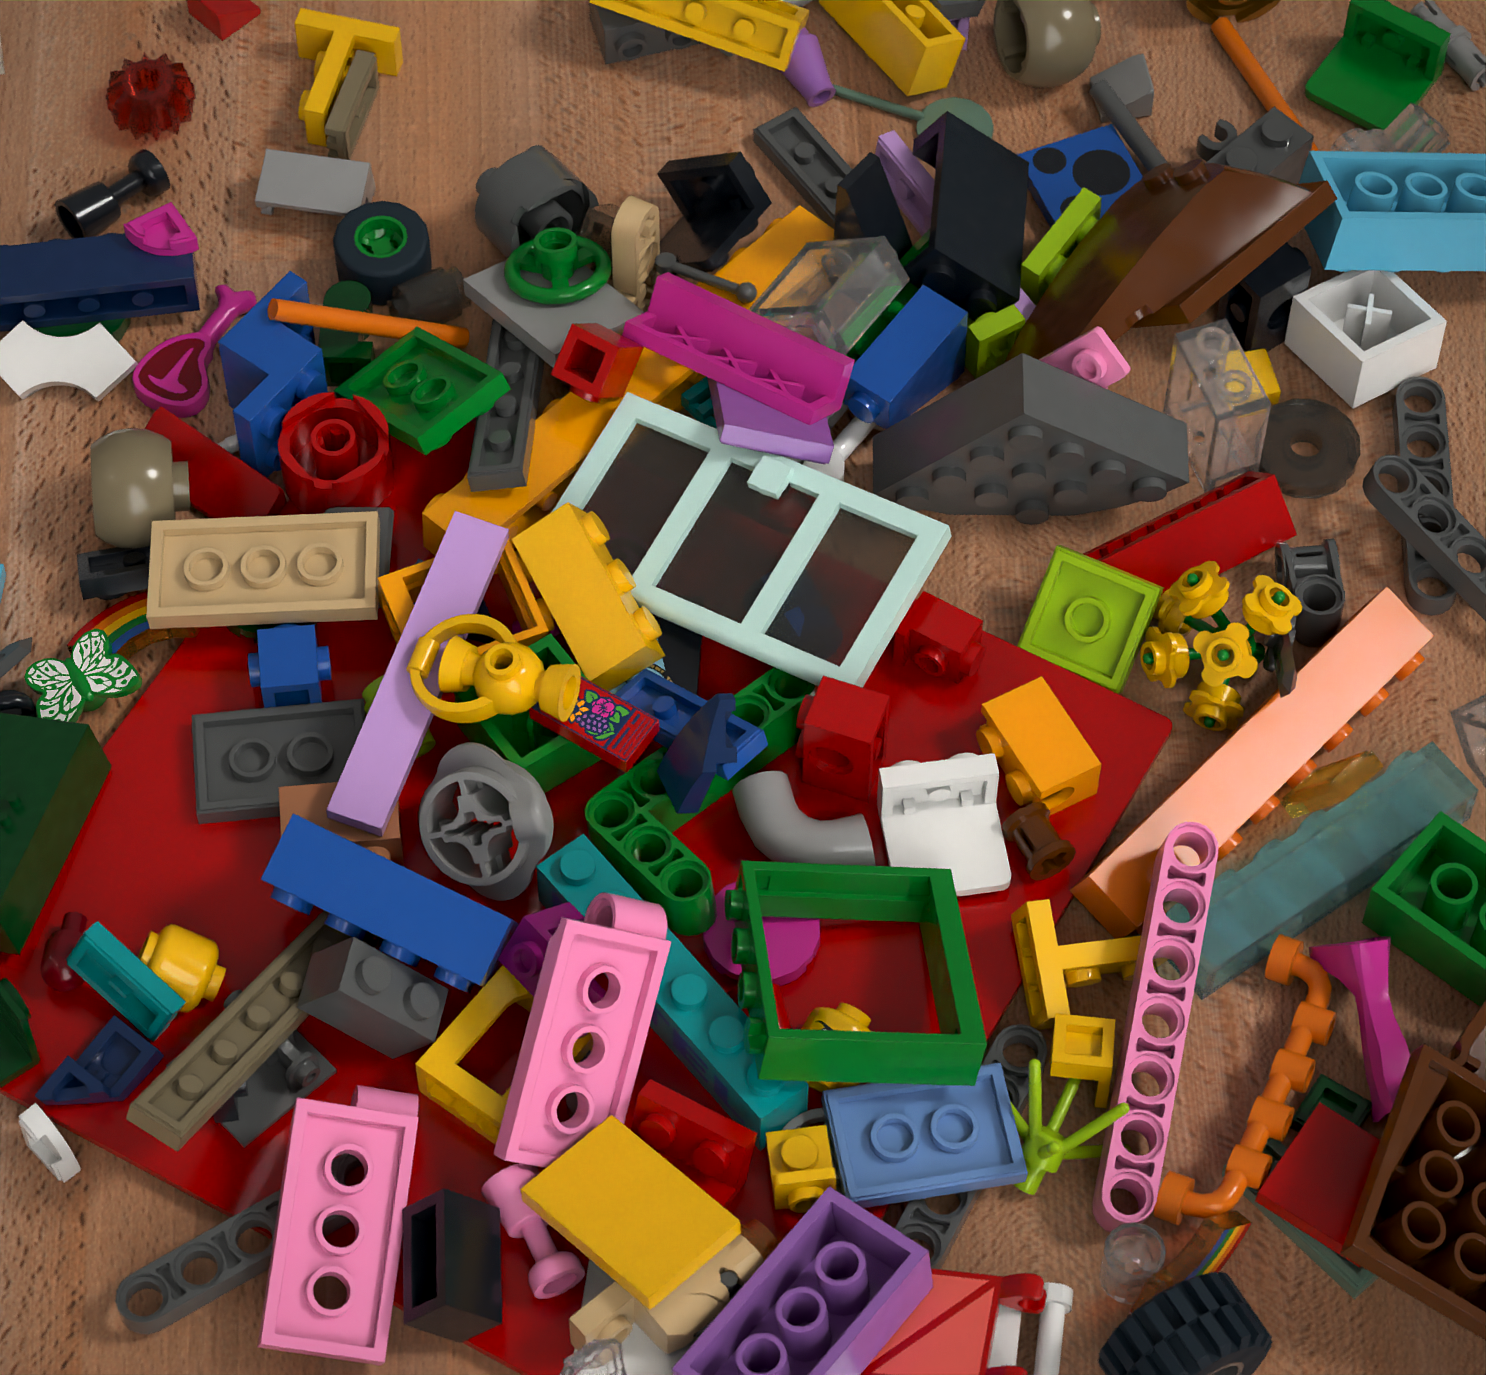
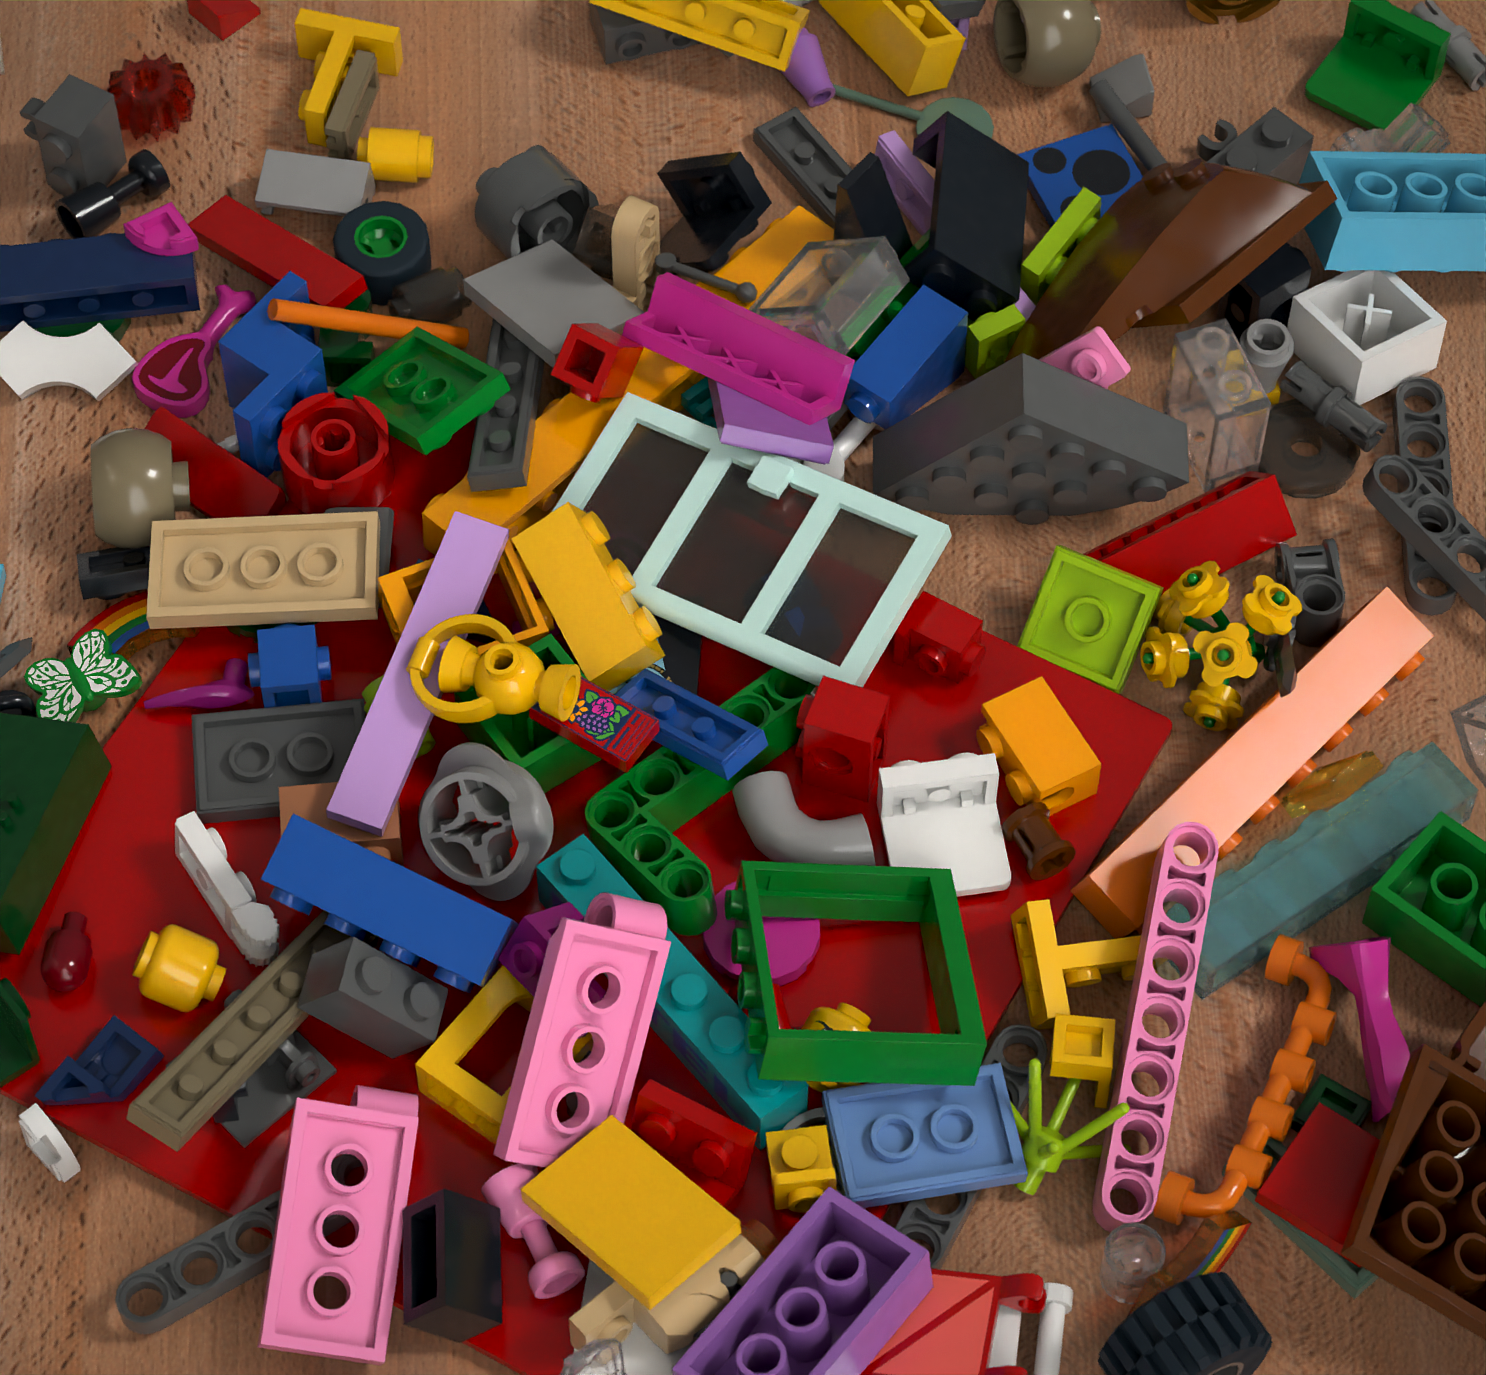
(76, 135): none -> dark grey brick
(125, 981): teal tile -> none
(216, 694): none -> magenta bar
(226, 892): none -> white hinge
(272, 252): none -> red tile
(397, 154): none -> yellow brick
(556, 256): green piece -> none
(696, 750): dark blue slope -> none
(1251, 69): orange bar -> none
(1268, 350): none -> light grey cone
(1333, 406): none -> dark grey pin

